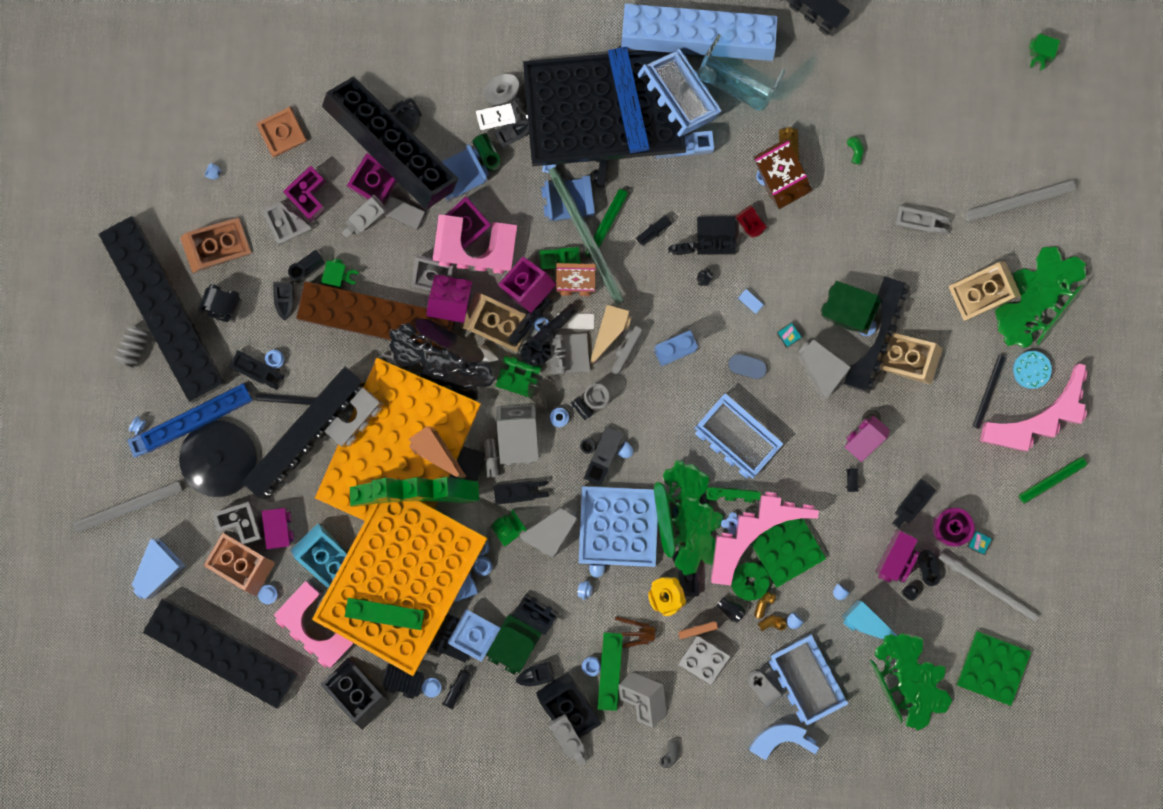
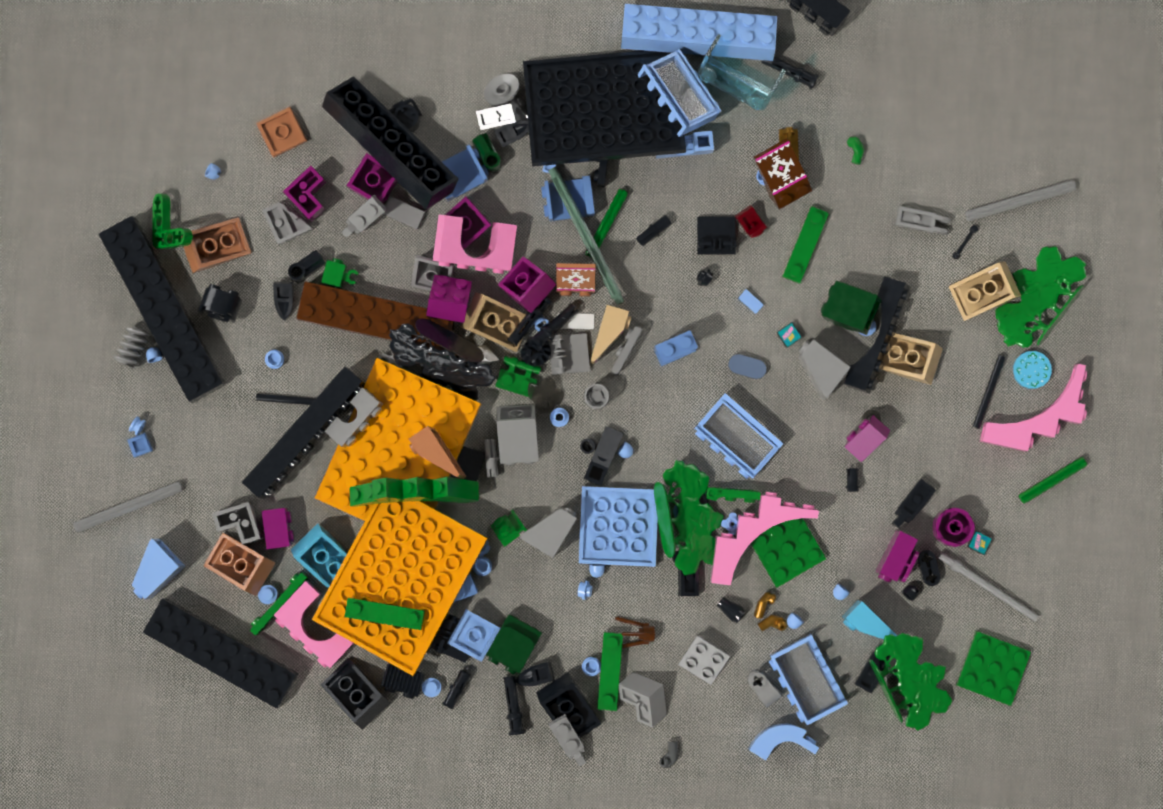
(153, 355): none -> light blue hinge
(162, 230): none -> green beam
(196, 418): blue tile -> none
(217, 458): black dish -> none
(254, 369): black hinge -> none
(260, 623): none -> green plate
(514, 714): none -> black pin
(518, 492): black hinge -> none
(535, 614): black plate -> none
(549, 258): green slope -> none
(581, 408): black pin -> none
(628, 100): blue tile -> none
(673, 589): yellow plate -> none
(683, 248): black gear -> none
(691, 632): nougat tile -> none
(760, 584): green plate -> none
(799, 74): none -> black pin
(805, 245): none -> green plate
(867, 679): none -> black hinge
(973, 229): none -> black hinge
(1043, 49): green brick -> none

